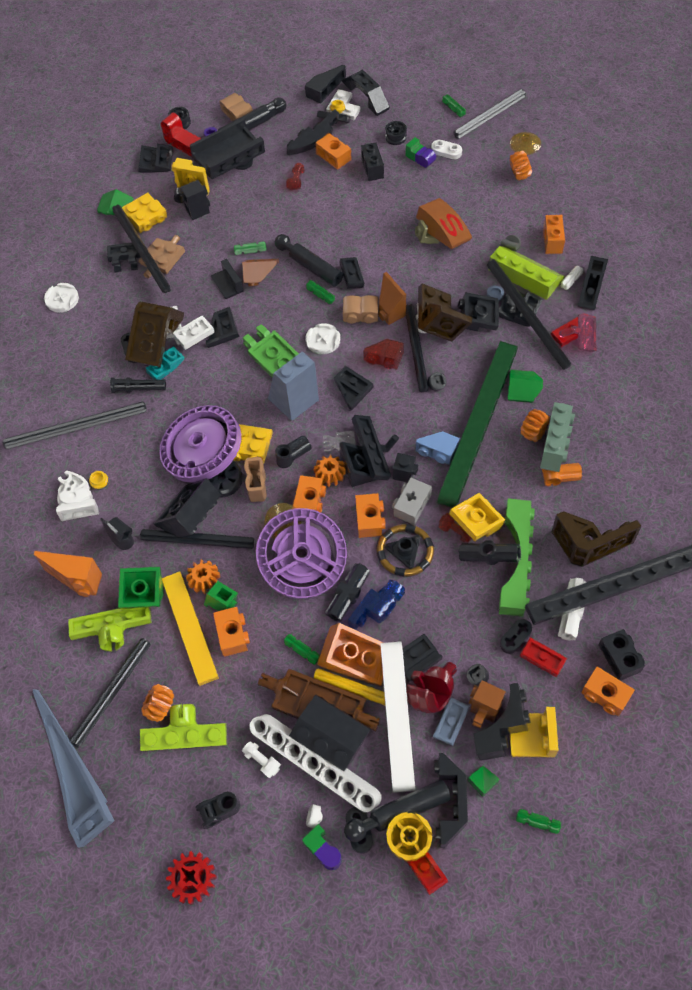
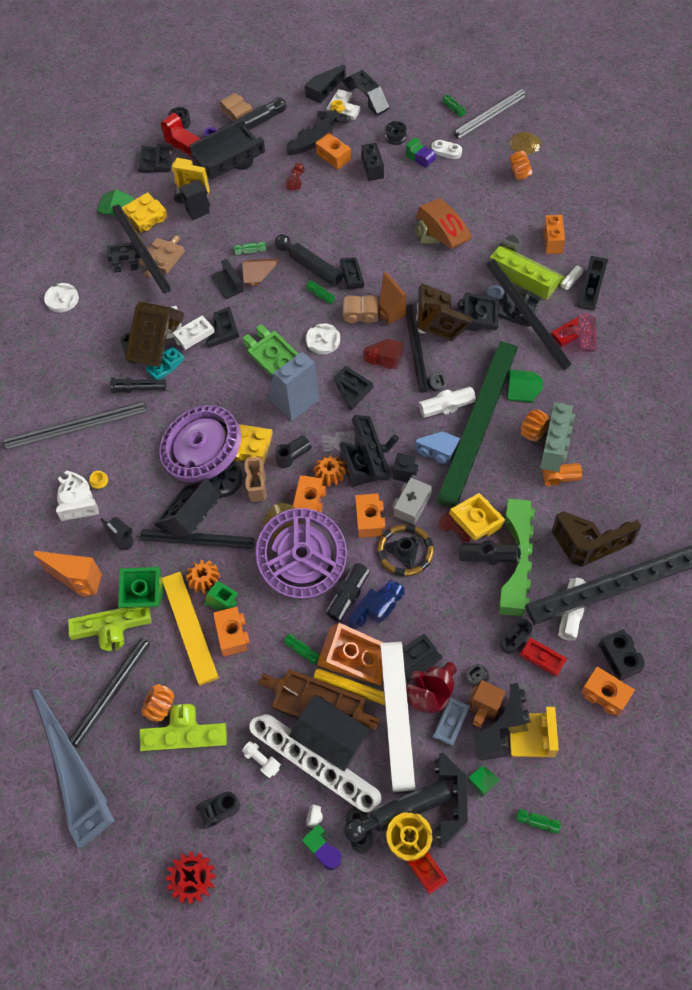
(447, 402): none -> white piece

